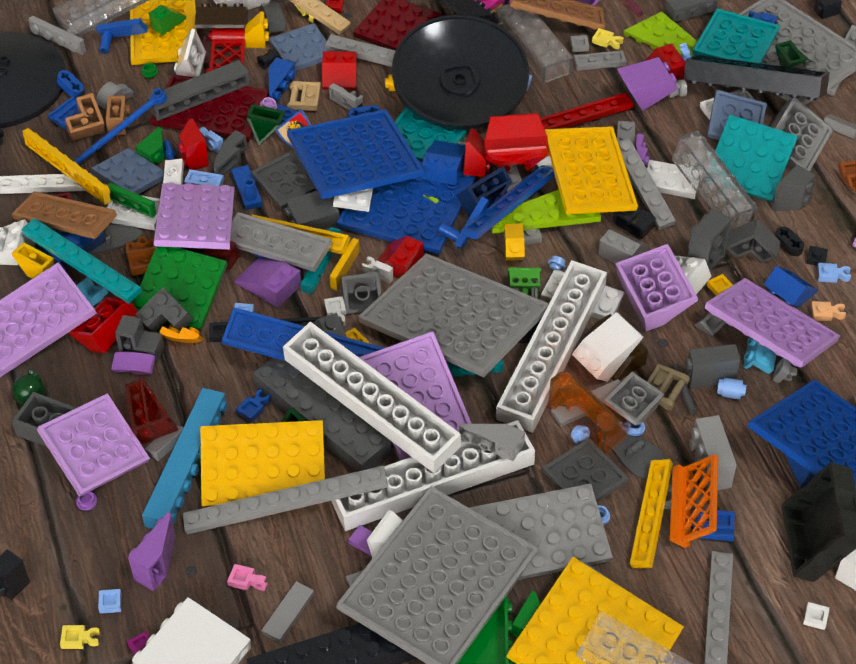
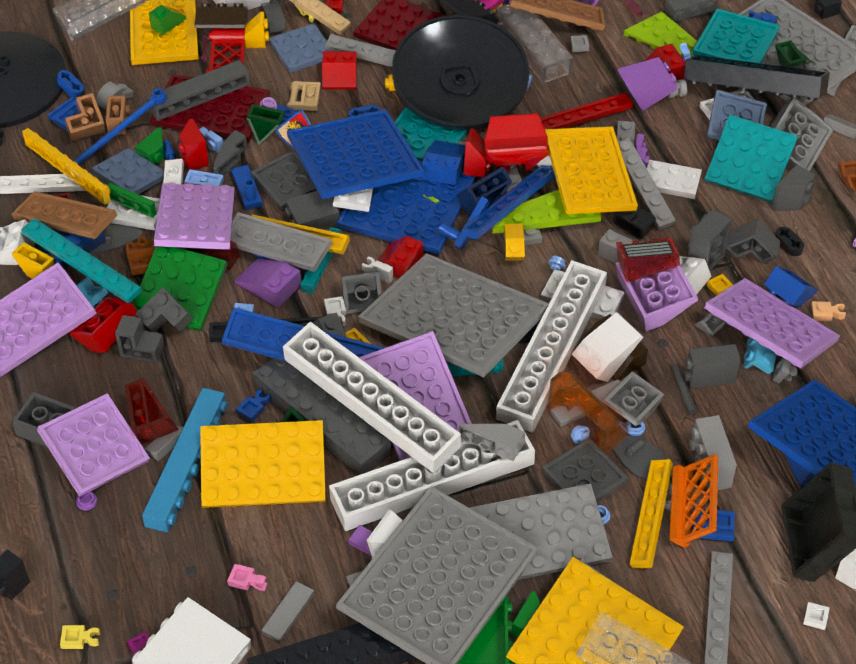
(26, 385): dark green helmet -> none
(57, 35): light grey plate -> none
(109, 601): light blue plate -> none
(119, 29): blue piece -> none
(133, 362): medium lavender slope -> none
(149, 70): green plate -> none
(153, 555): medium lavender slope -> none
(185, 336): light orange slope -> none
(190, 56): white slope -> none
(266, 59): black bush -> none
(280, 75): blue slope -> none
(285, 500): light grey plate -> none
(344, 98): light grey plate -> none
(344, 263): yellow tile -> none
(525, 280): bright green piece -> none
(599, 60): light grey tile -> none
(606, 38): light yellow plate -> none
(647, 258): none -> clear red wedge
(661, 380): dark tan plate -> none
(713, 179): clear brick -> none
(731, 388): light blue brick -> none
(816, 255): black plate -> none
(830, 273): light blue plate -> none

